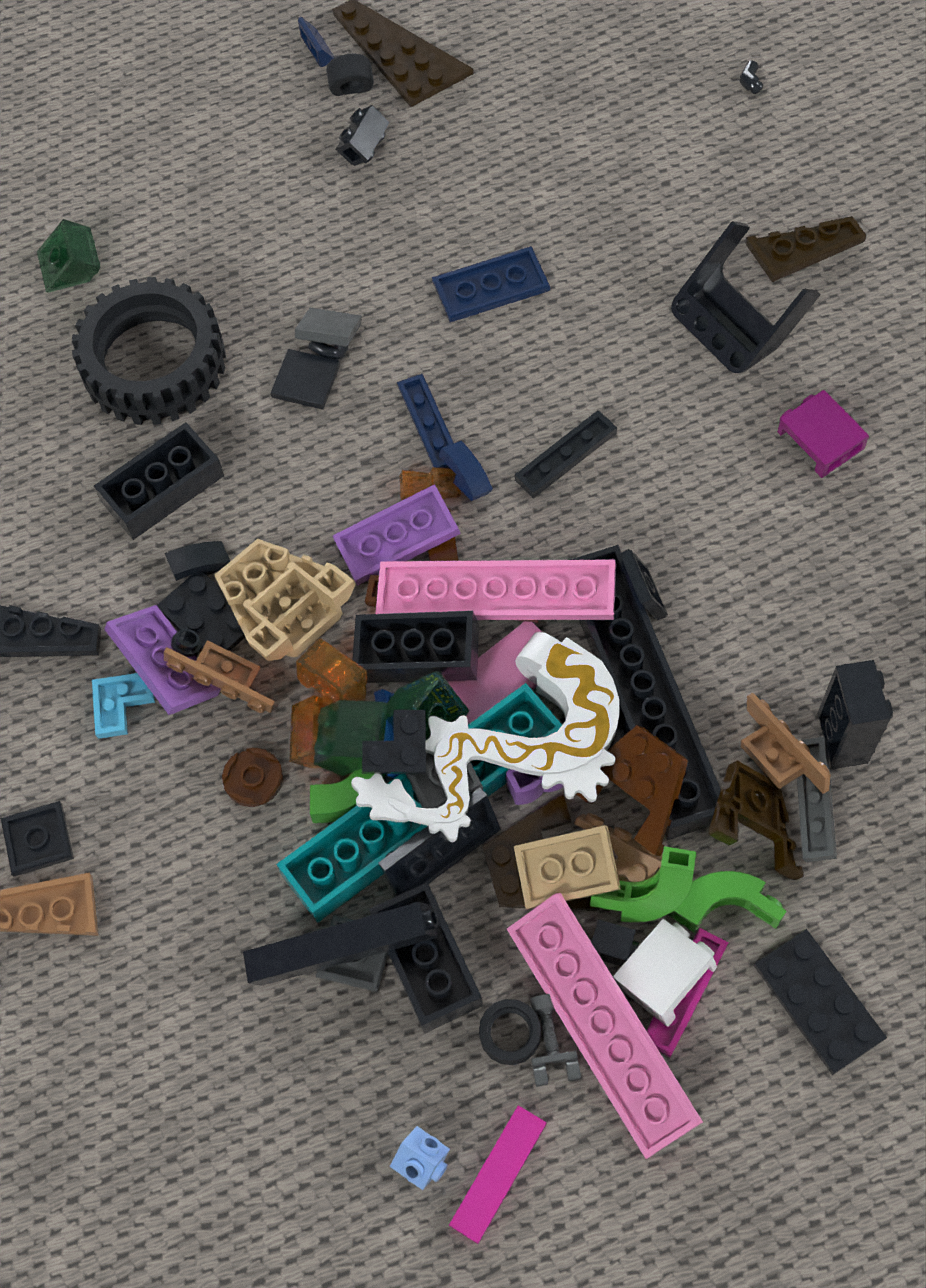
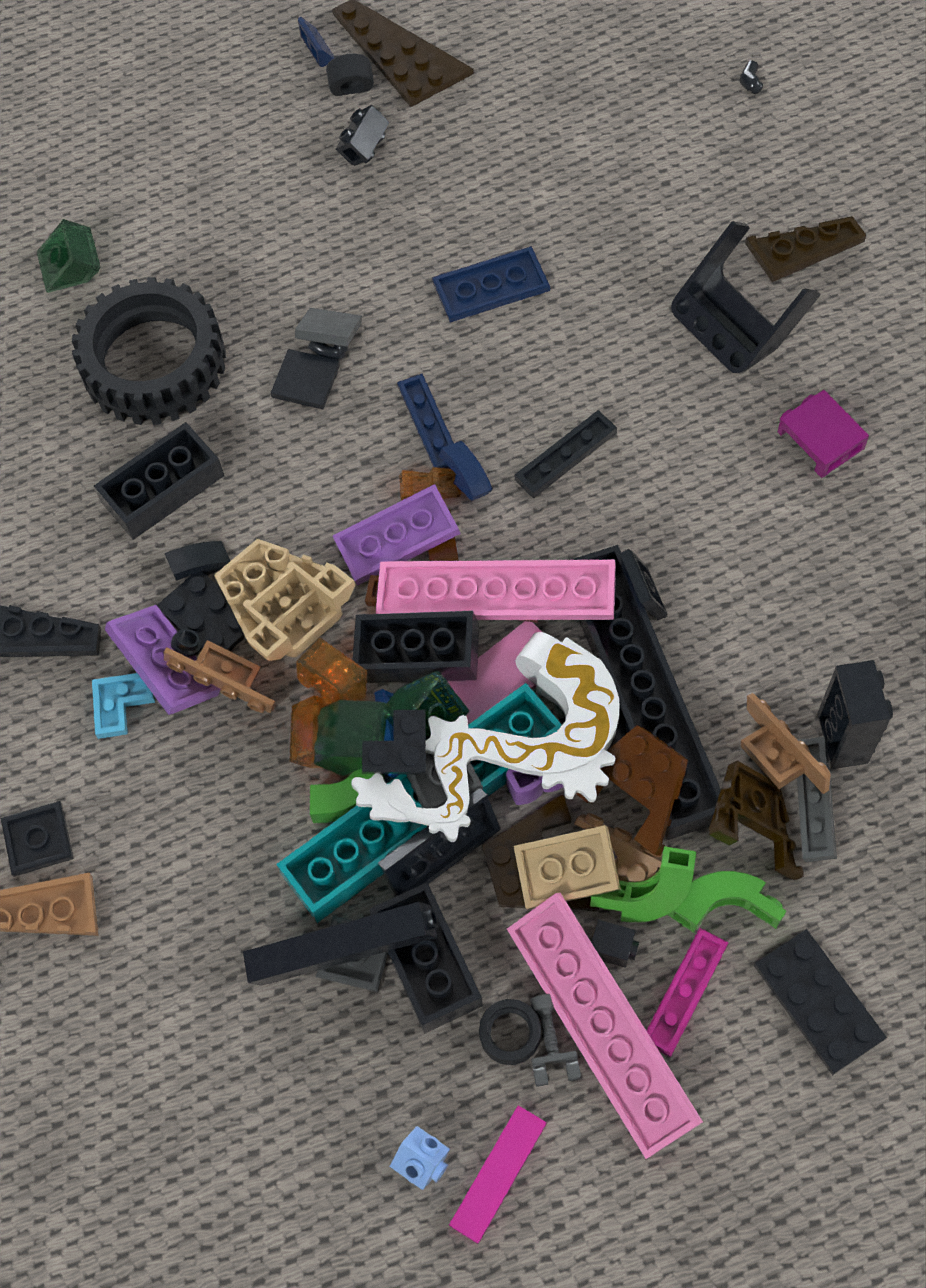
(253, 787): reddish brown tile -> none
(664, 970): white panel -> none

